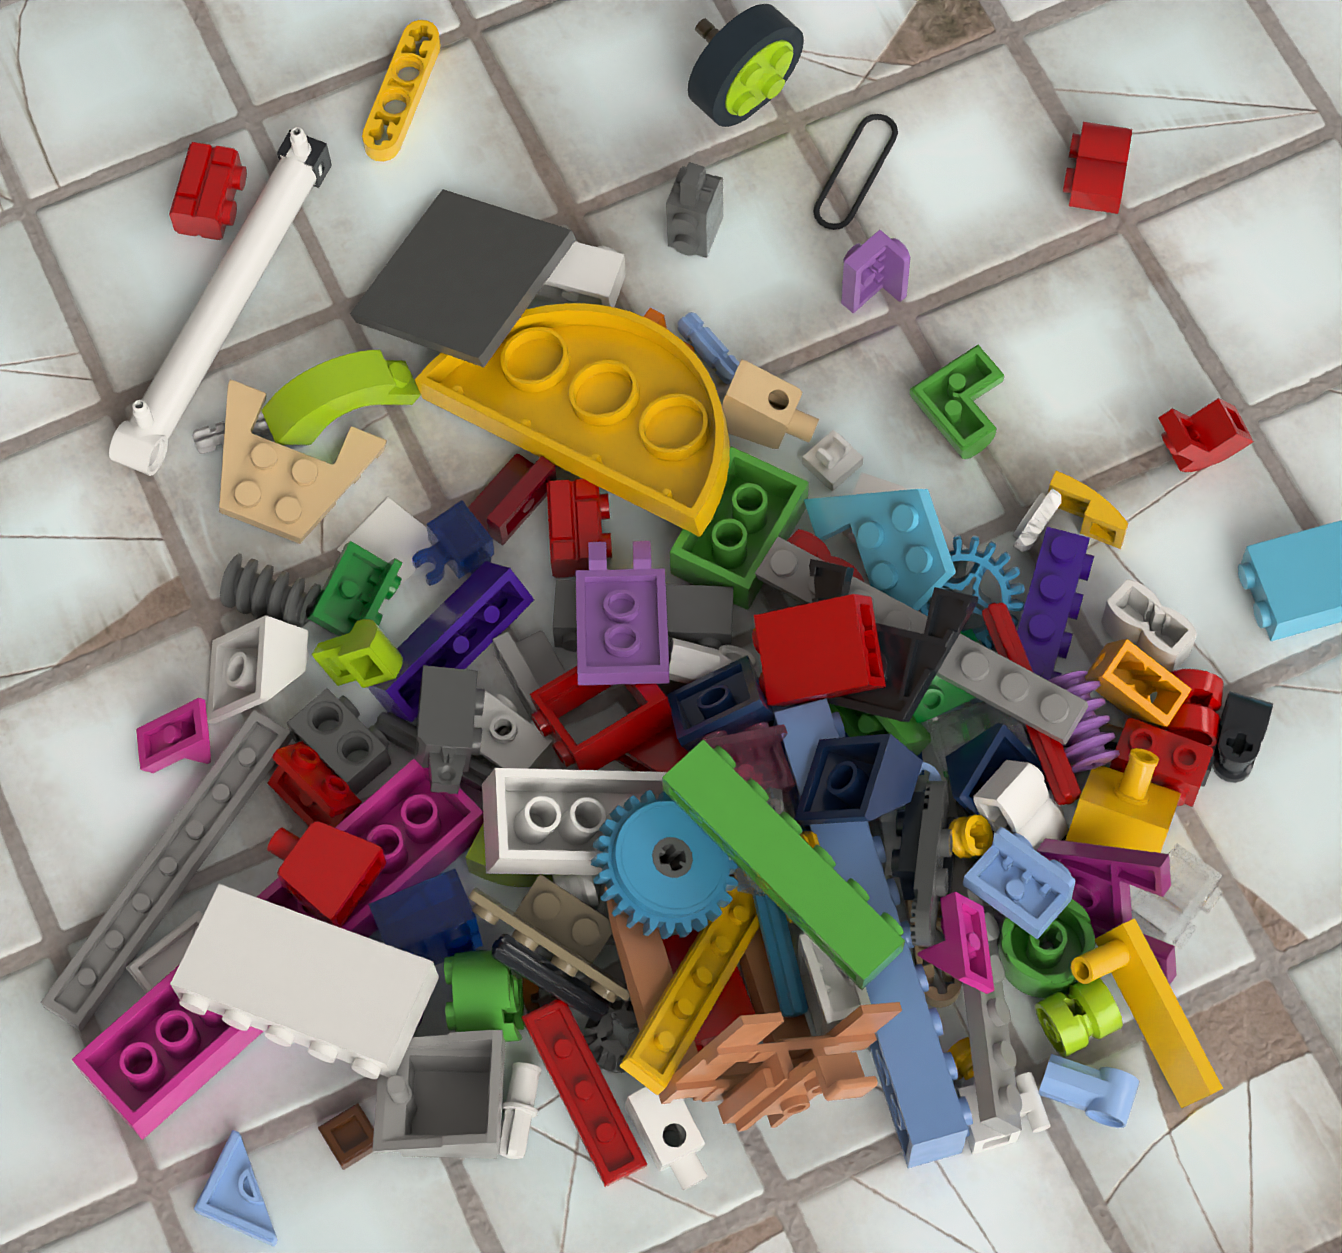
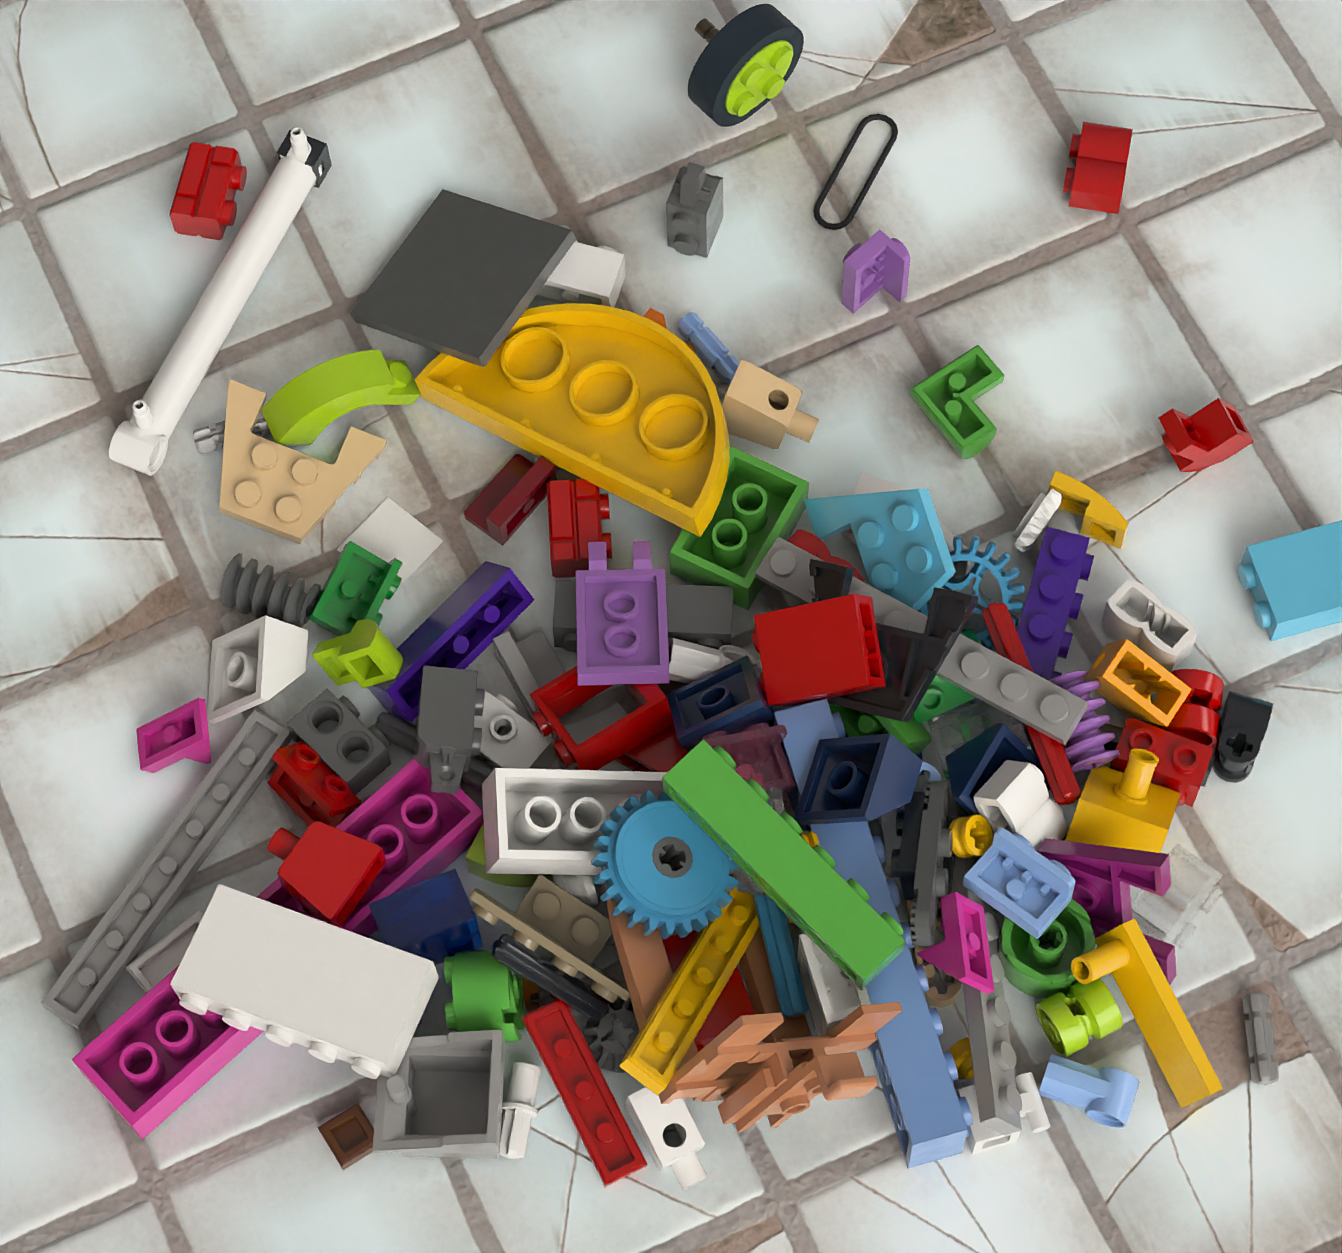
(234, 1194): light blue tile -> none
(397, 89): yellow beam -> none
(455, 540): clear blue brick -> none
(832, 460): white tile -> none
(1260, 1038): none -> light grey axle

